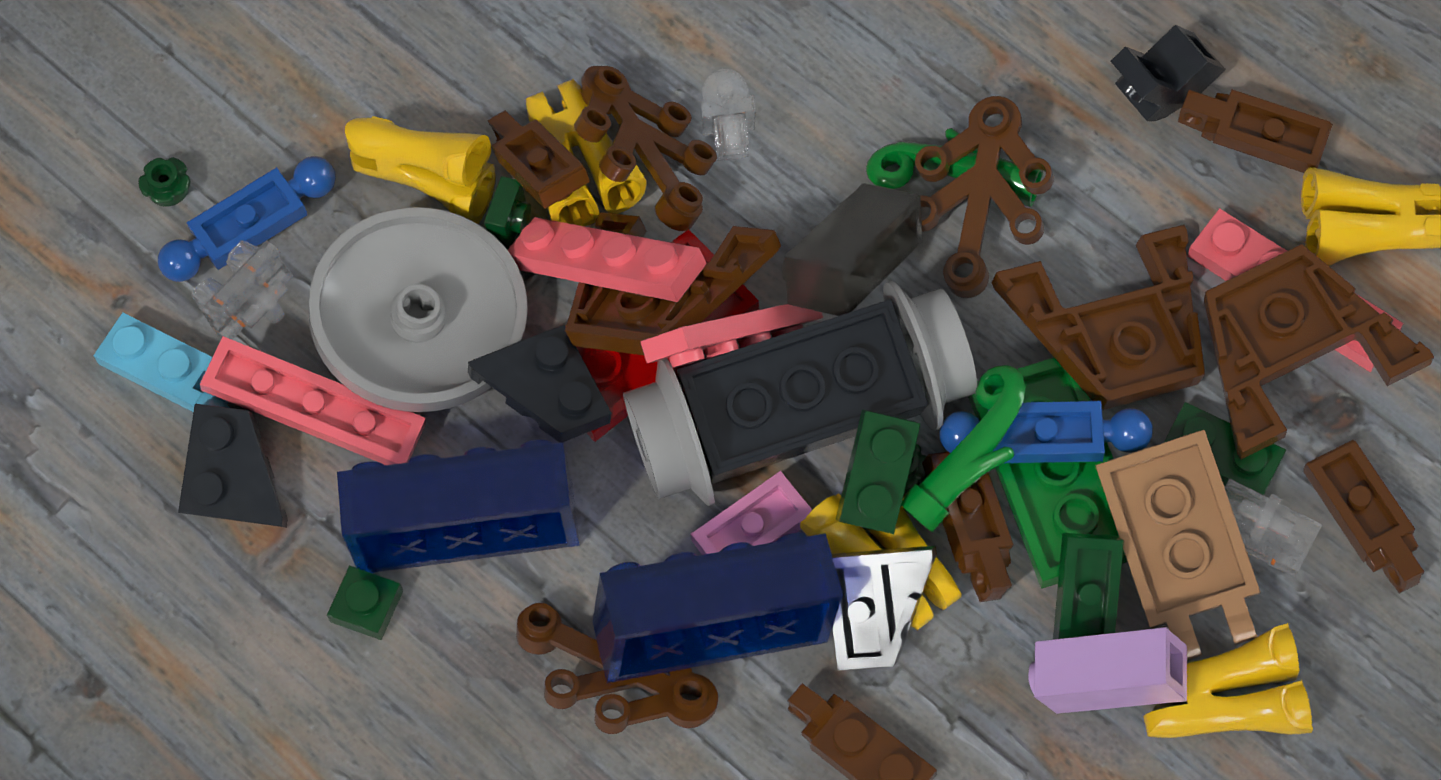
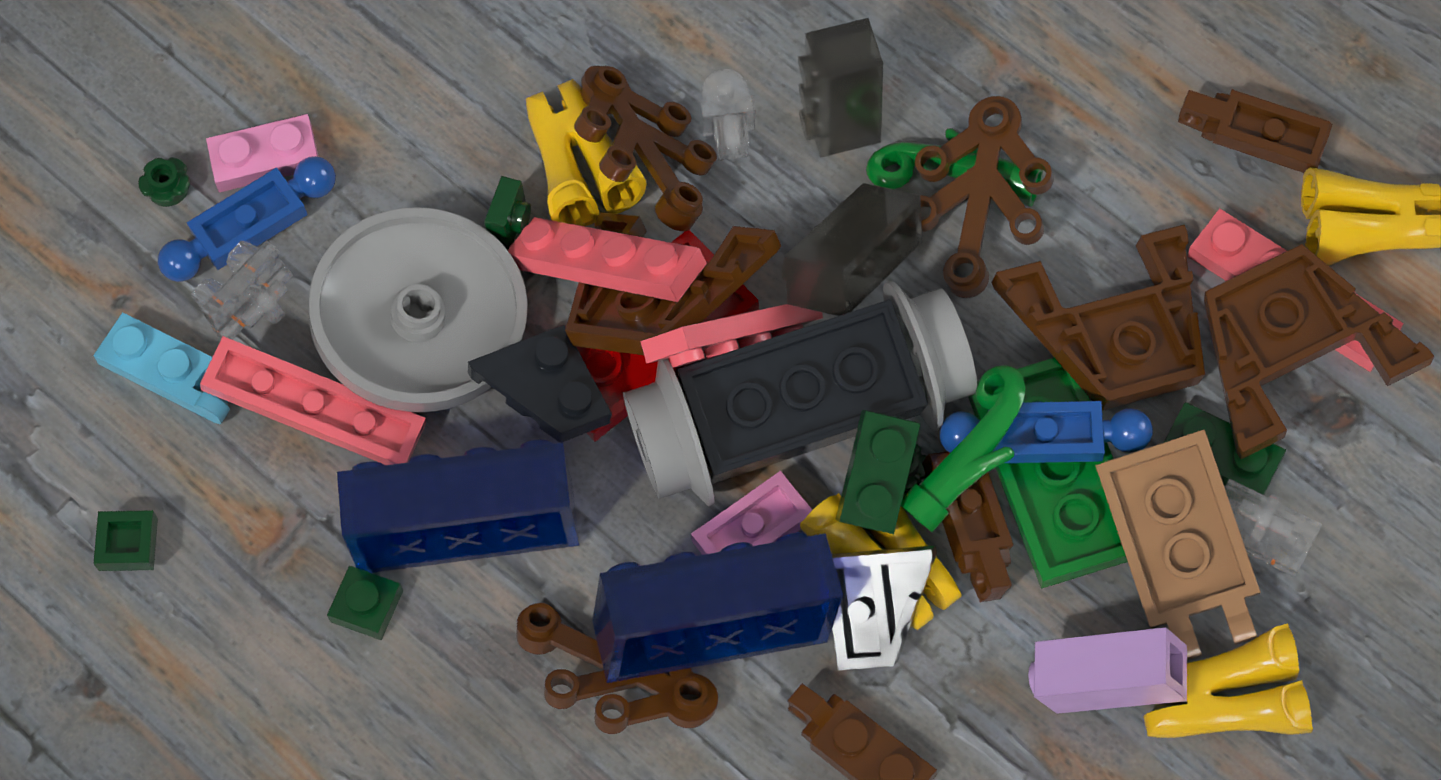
(125, 540): none -> dark green plate
(227, 469): black wing -> none
(252, 152): none -> bright pink plate
(439, 164): yellow piece -> none
(536, 159): reddish brown hinge -> none
(841, 87): none -> clear smoke brick
(1088, 585): dark green plate -> none
(1165, 73): black brick -> none
(1366, 513): reddish brown hinge -> none

